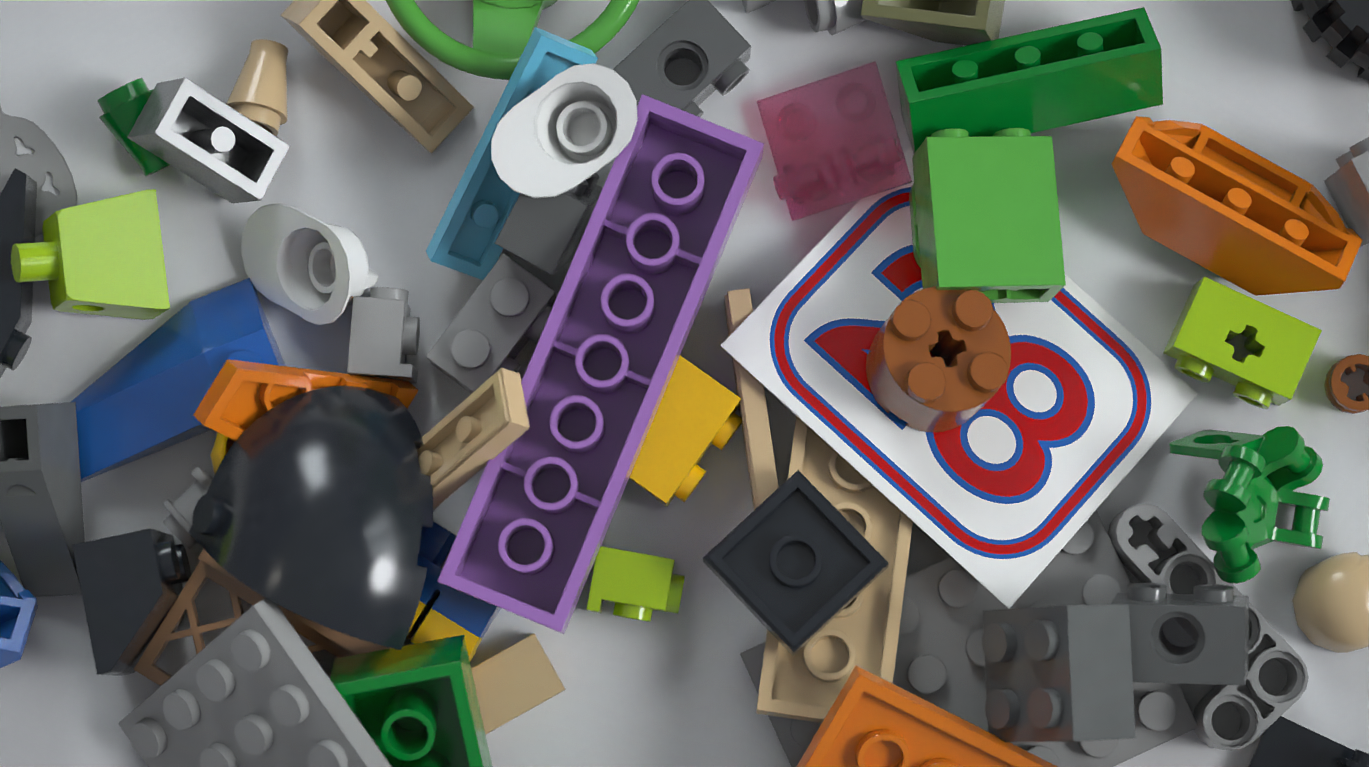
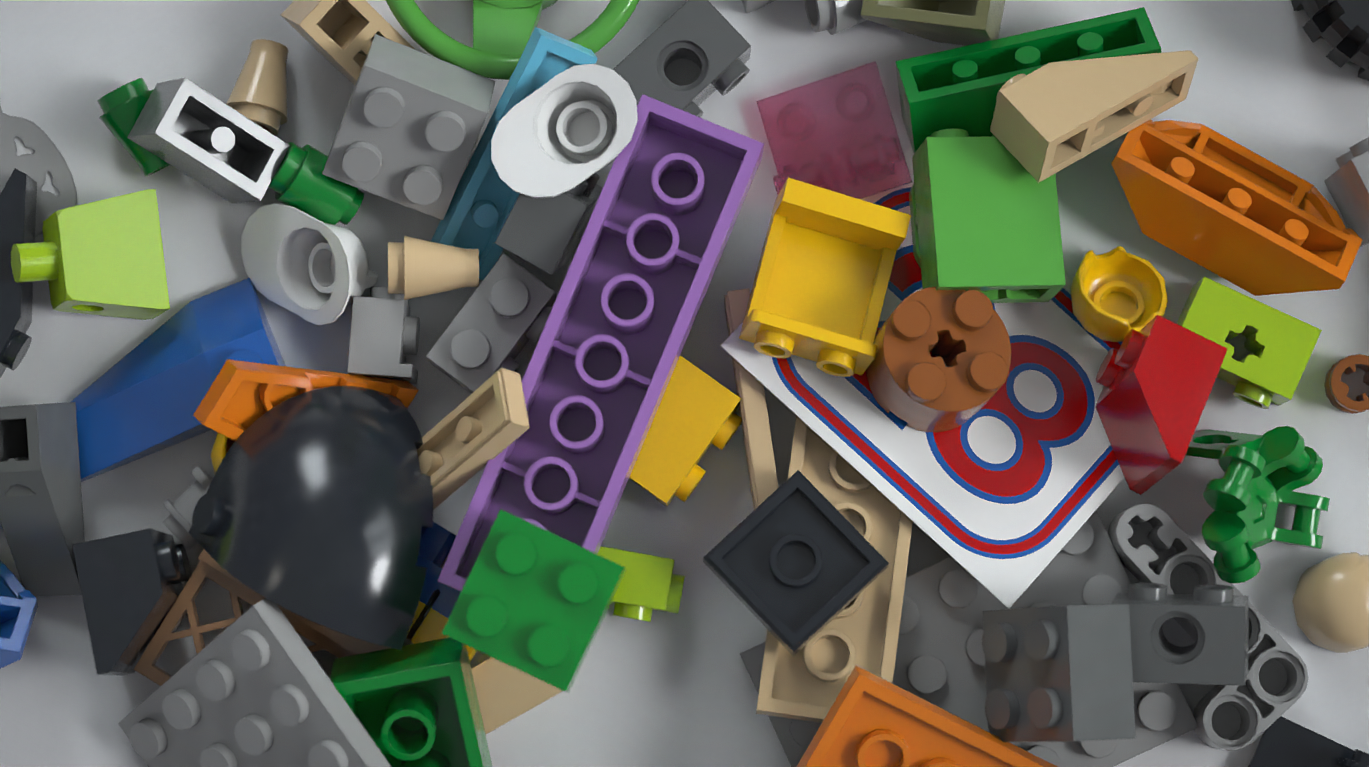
(303, 186): none -> green brick
(409, 127): none -> light grey brick
(430, 268): none -> tan cone
(534, 601): none -> green brick
(823, 278): none -> yellow panel
(1085, 104): none -> tan slope
(1116, 293): none -> yellow hair
(1155, 397): none -> red slope

